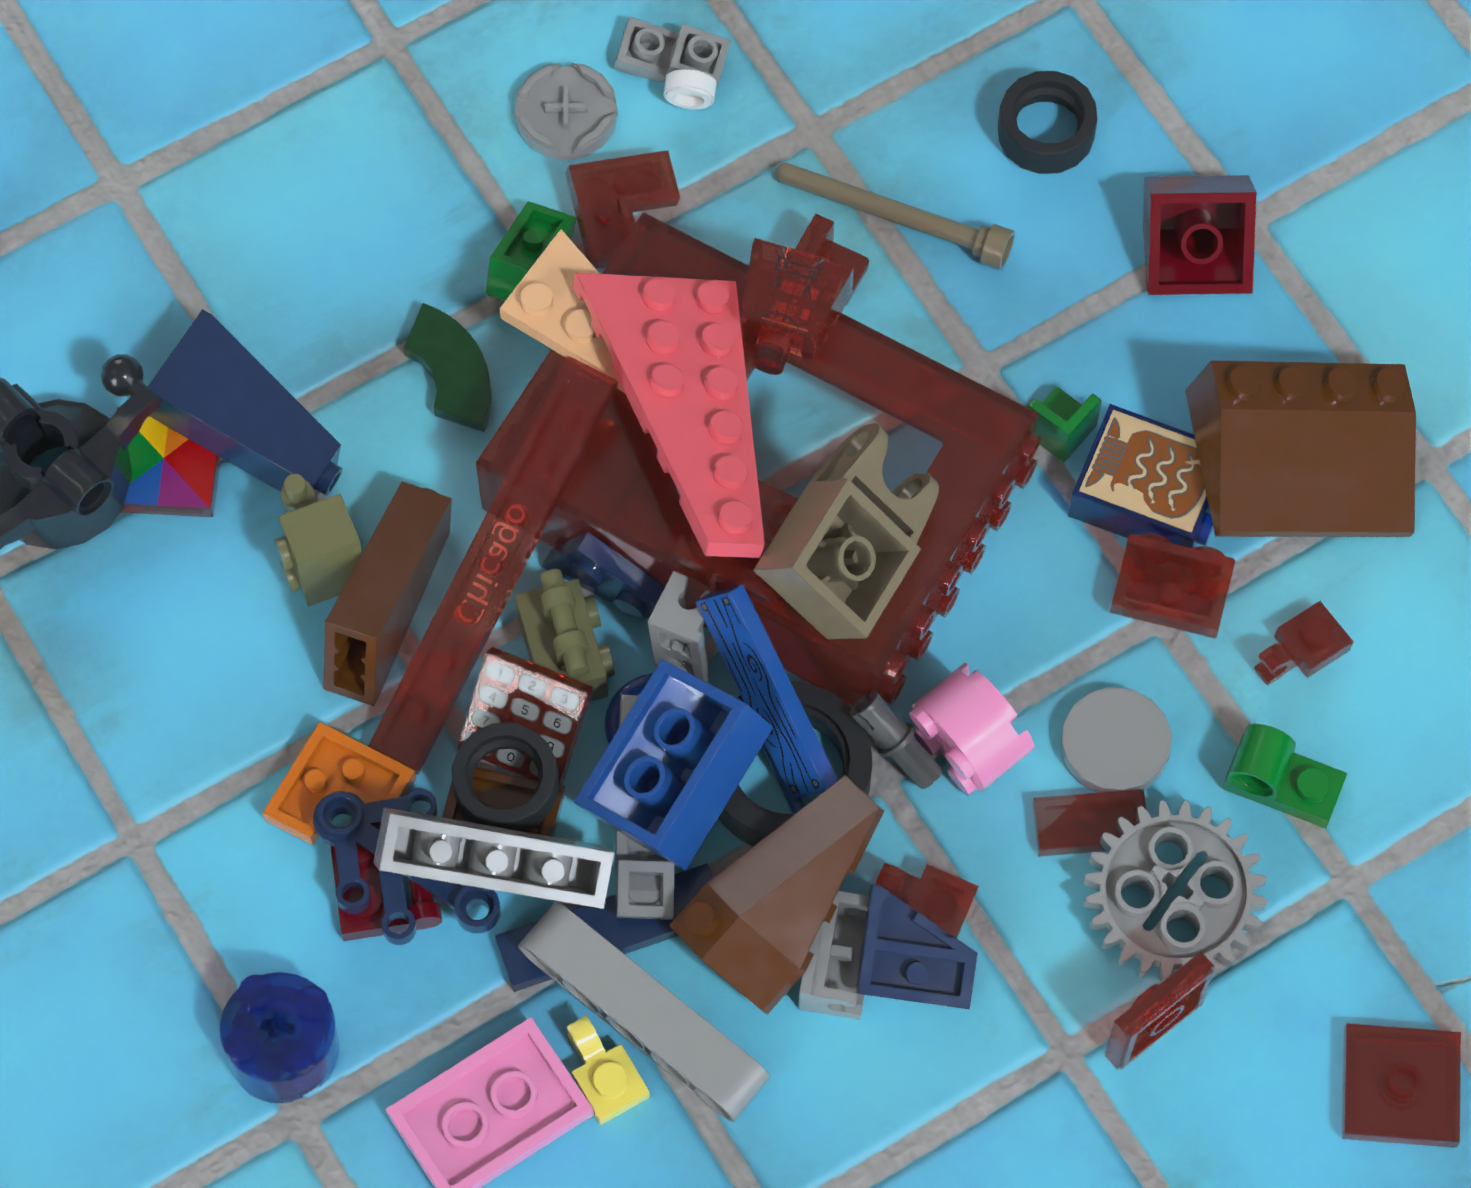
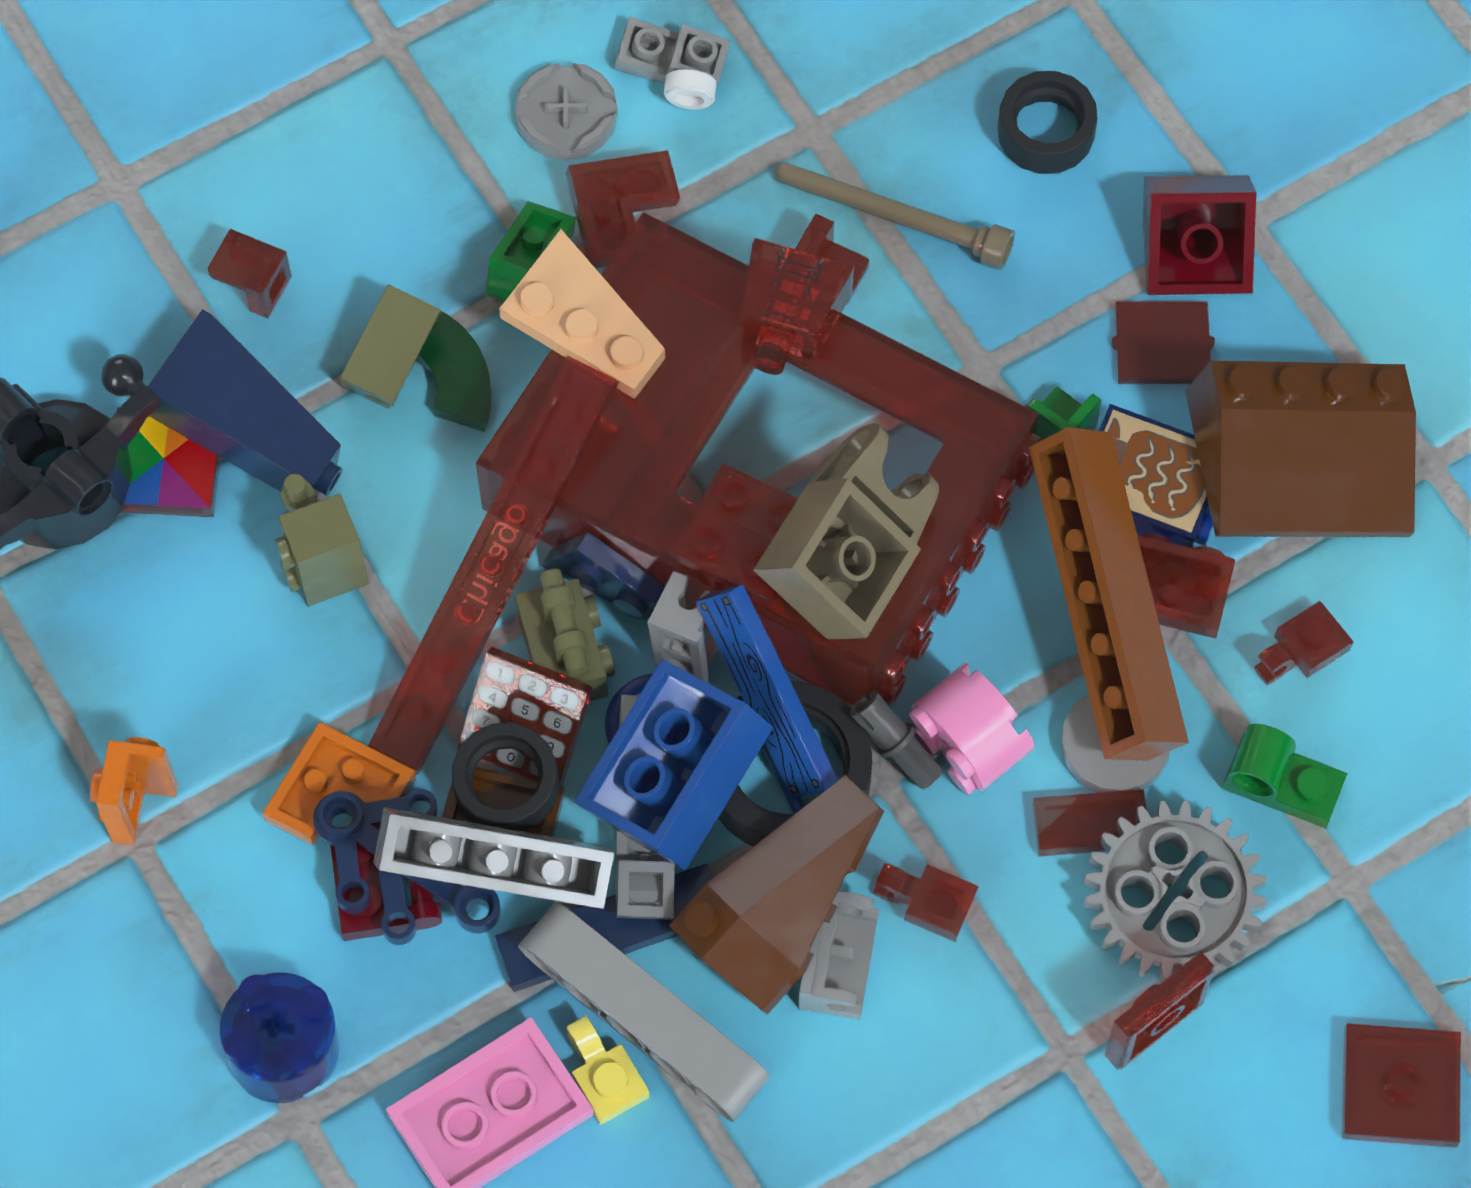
(120, 786): none -> orange bracket
(254, 268): none -> clear red panel
(384, 593): reddish brown slope -> none
(389, 346): none -> olive hinge
(687, 383): coral wing -> none
(911, 956): dark blue wing -> none
(1108, 595): none -> dark orange brick
(1161, 341): none -> clear red piece

